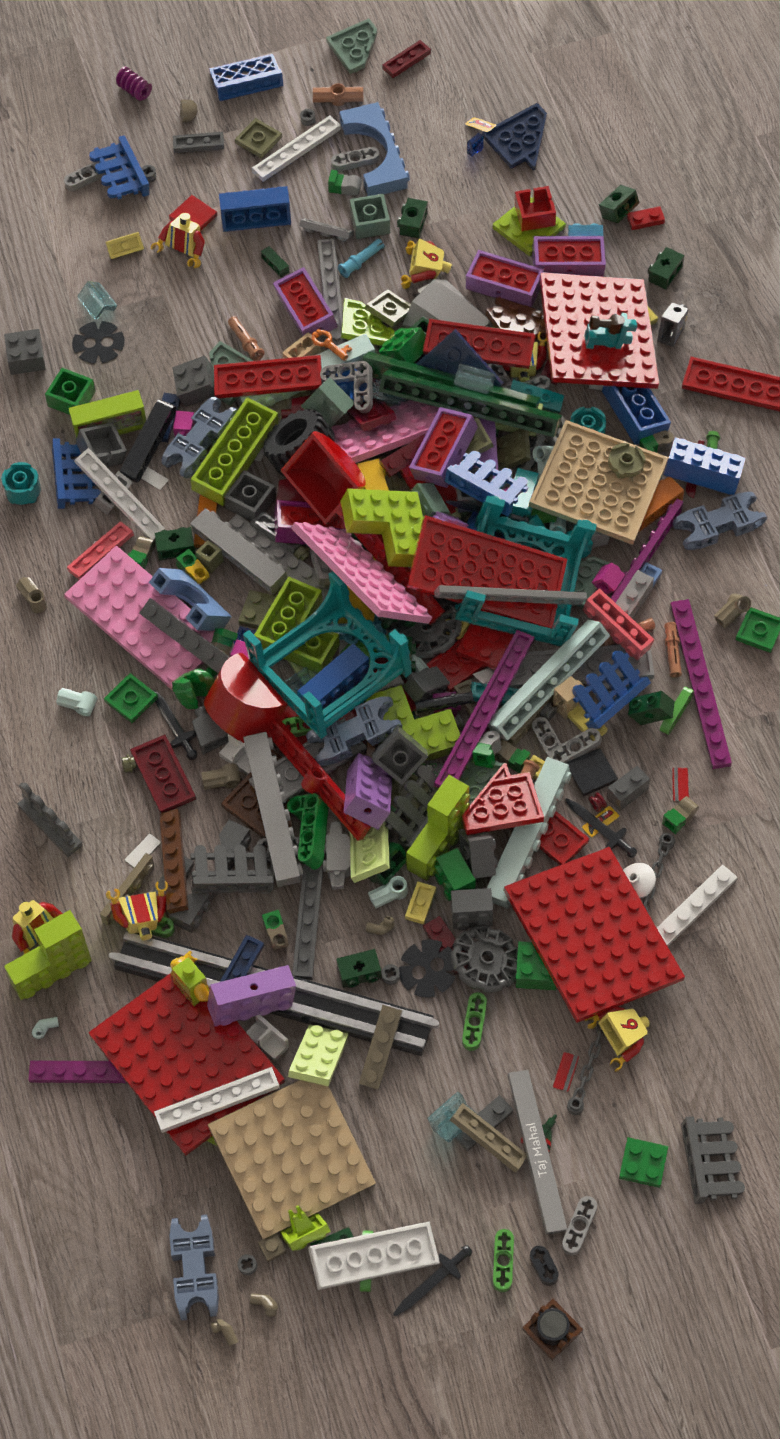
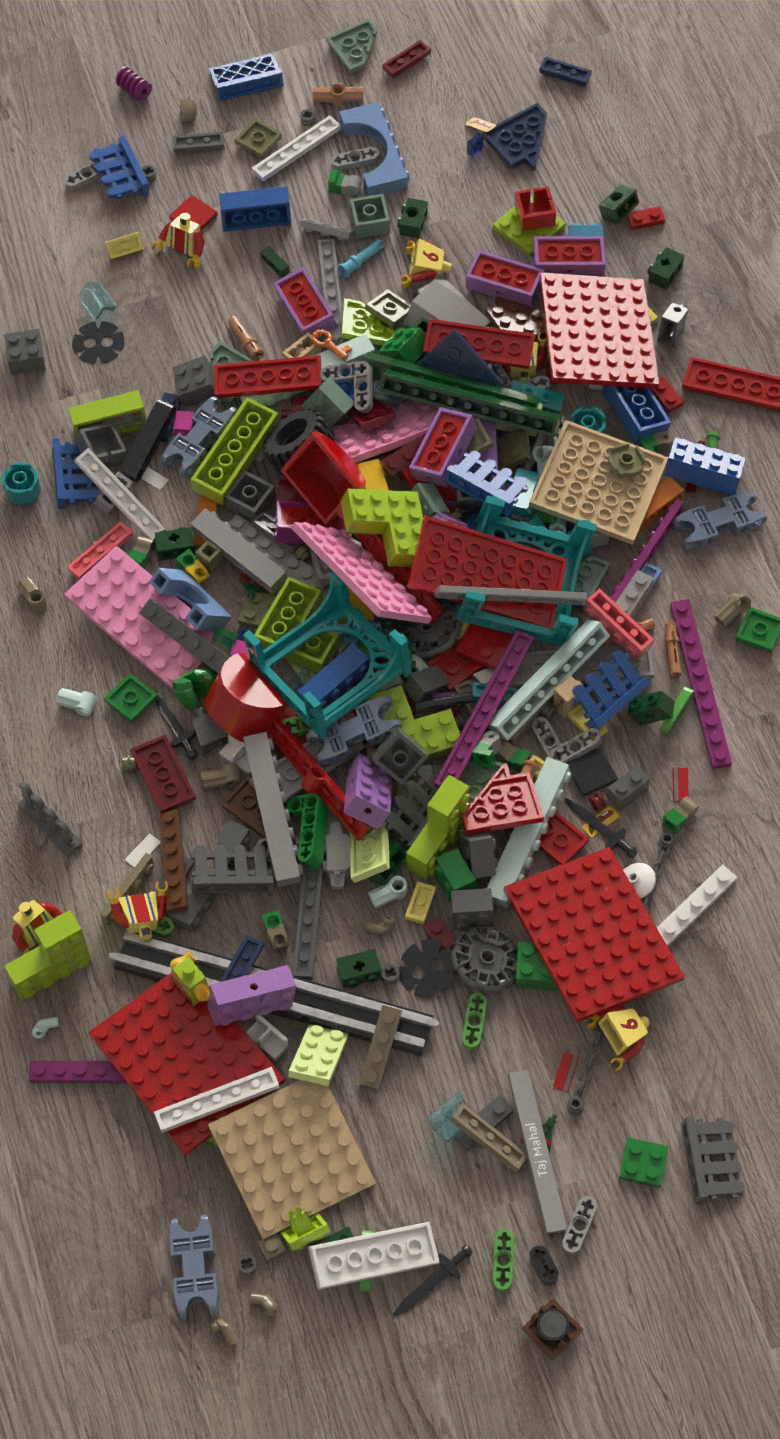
(69, 390): green brick -> none
(249, 587): none -> dark green piece
(474, 379): clear light blue panel -> none
(565, 71): none -> dark blue plate
(608, 578): dark pink brick -> none
(610, 331): teal hips -> none
(667, 396): none -> red plate

